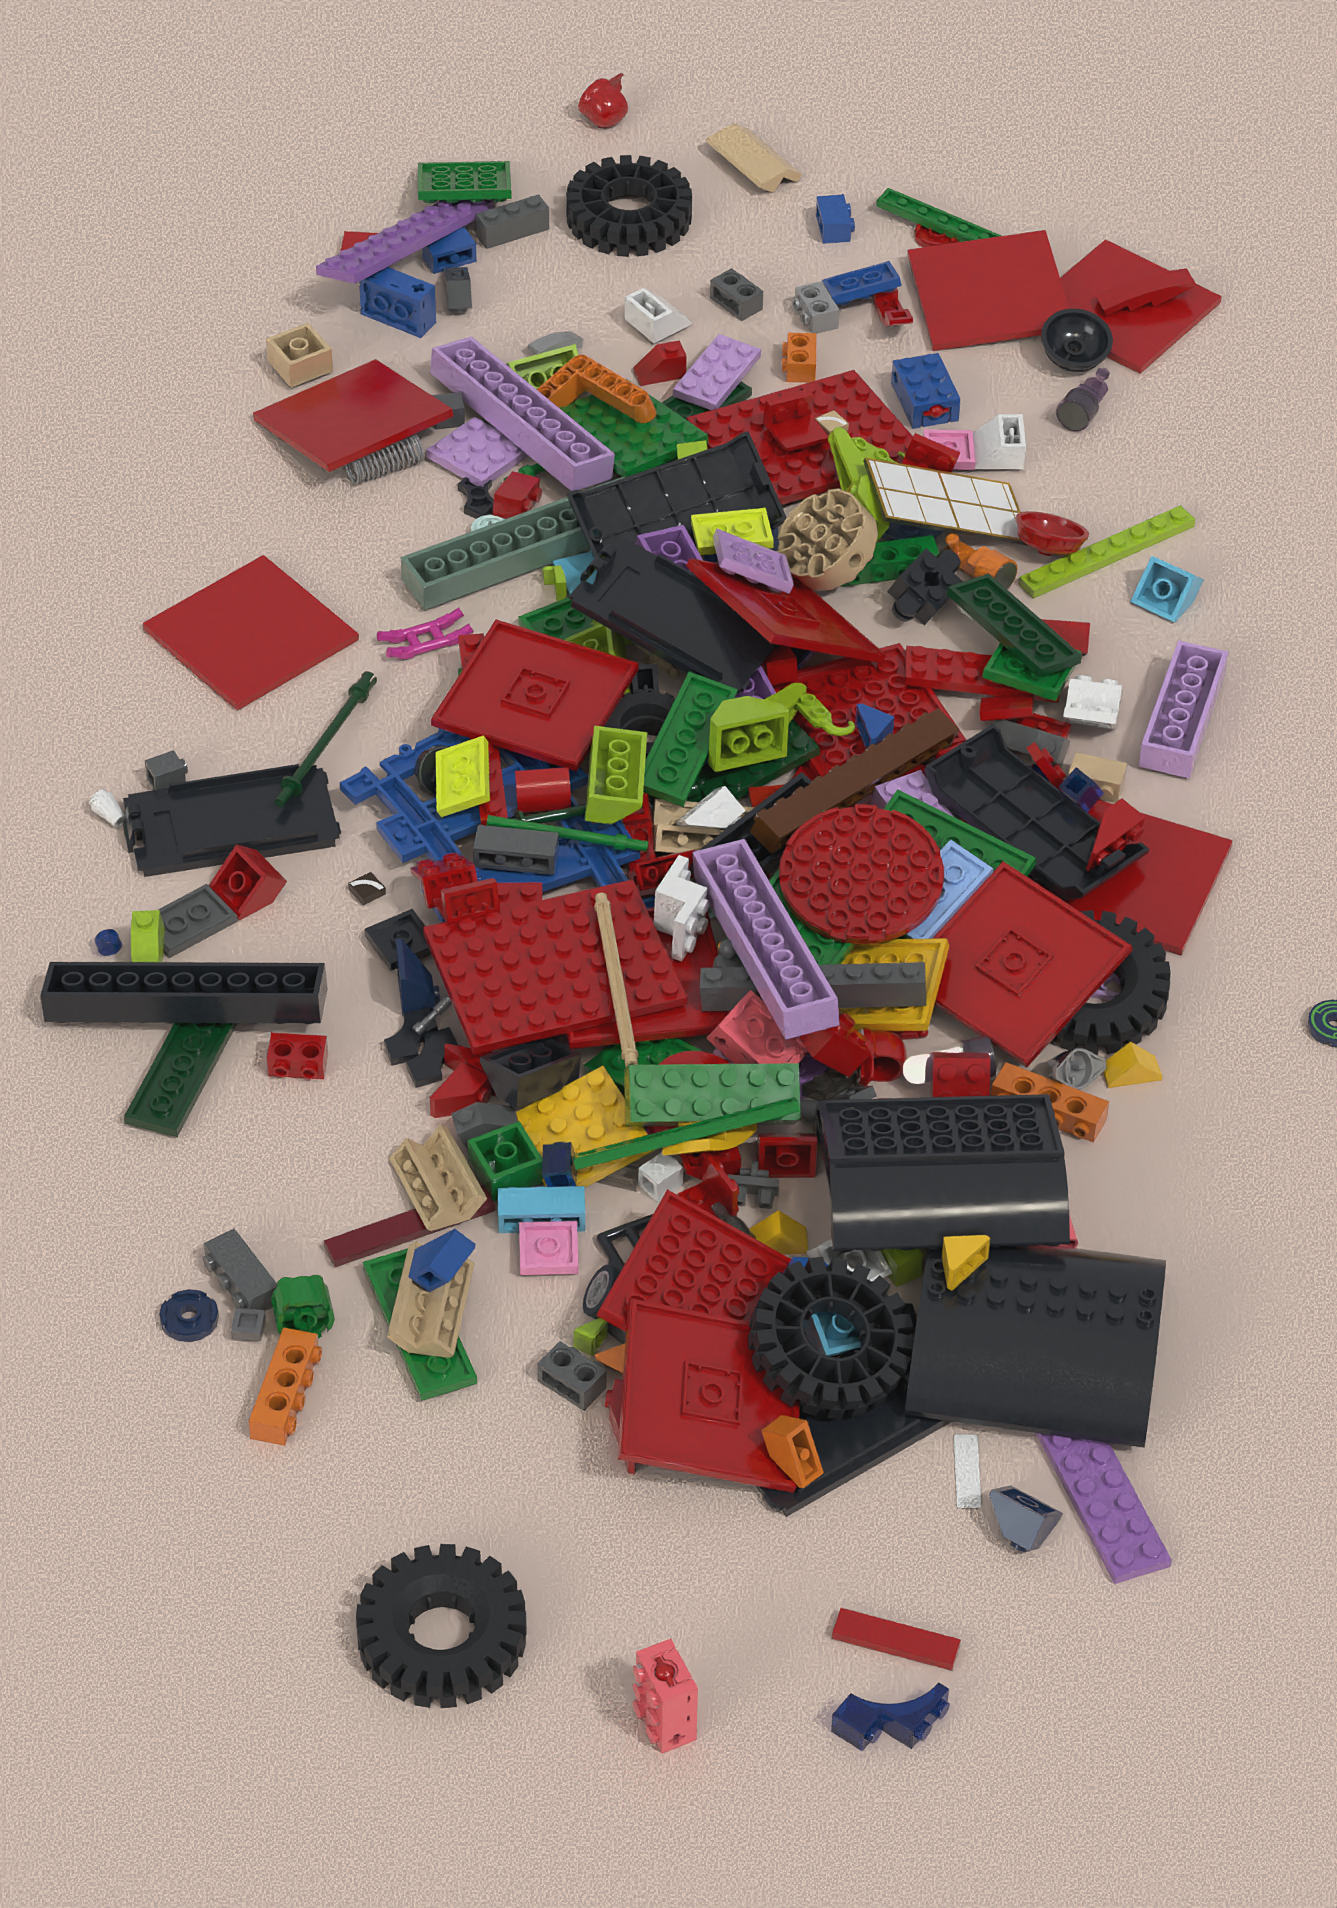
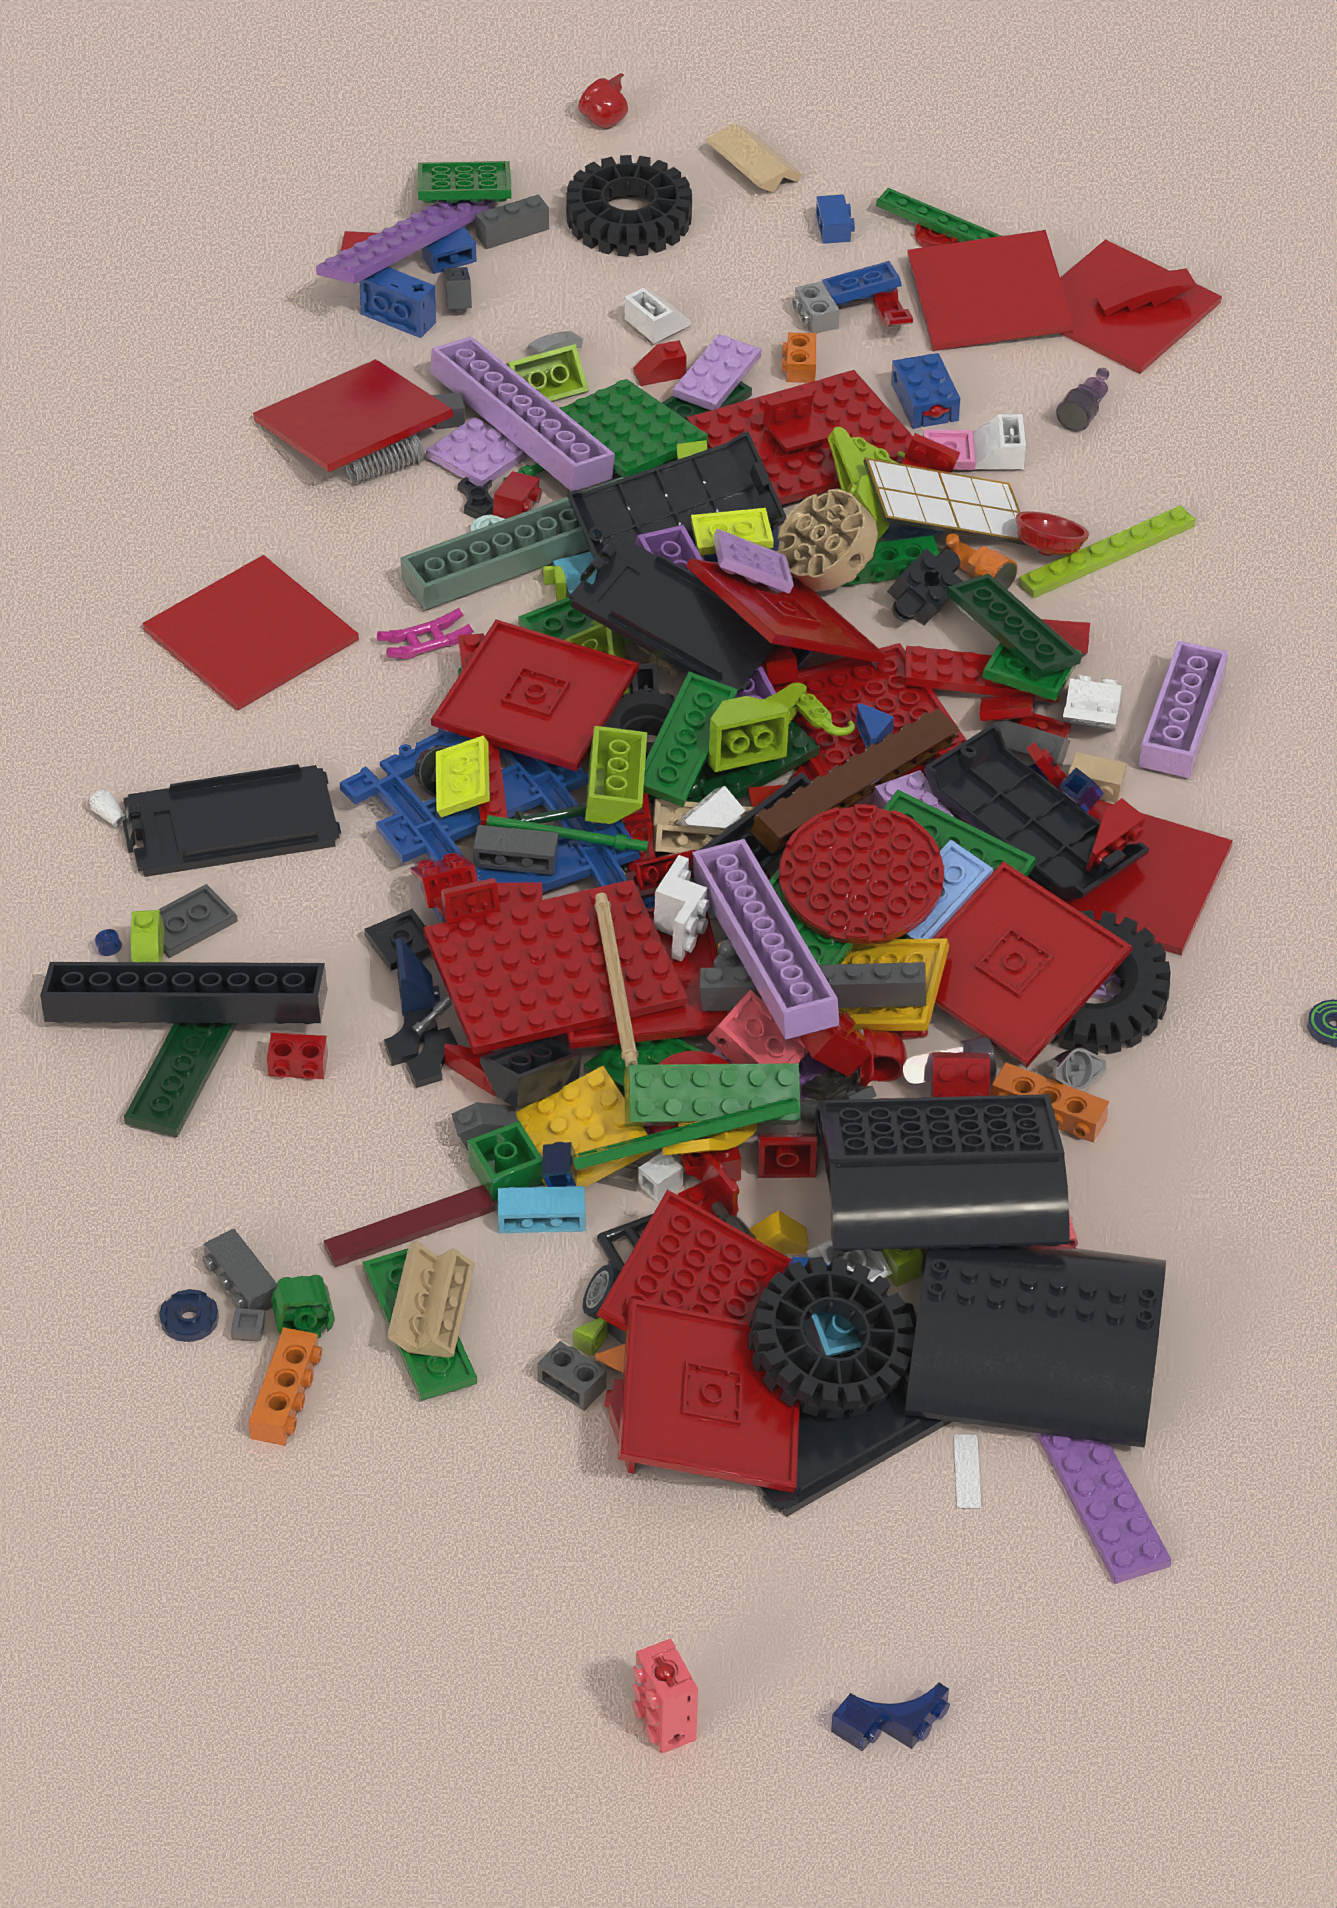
(165, 770): dark grey brick -> none
(247, 881): red slope -> none
(299, 355): tan brick -> none
(358, 694): dark green bar -> none
(367, 888): dark brown tile -> none
(437, 1582): black tyre -> none
(438, 1179): tan slope -> none
(440, 1259): blue slope -> none
(460, 1090): red slope -> none
(542, 789): red brick -> none
(548, 1248): bright pink plate -> none
(586, 374): orange beam -> none
(736, 294): dark grey brick -> none
(757, 1183): dark grey hips -> none
(793, 1449): orange slope -> none
(830, 421): tan tile -> none
(896, 1639): red tile -> none
(963, 1256): yellow slope -> none
(1023, 1517): slope -> none
(1077, 332): black hat -> none
(1131, 1066): yellow slope -> none
(1166, 589): medium azure slope -> none

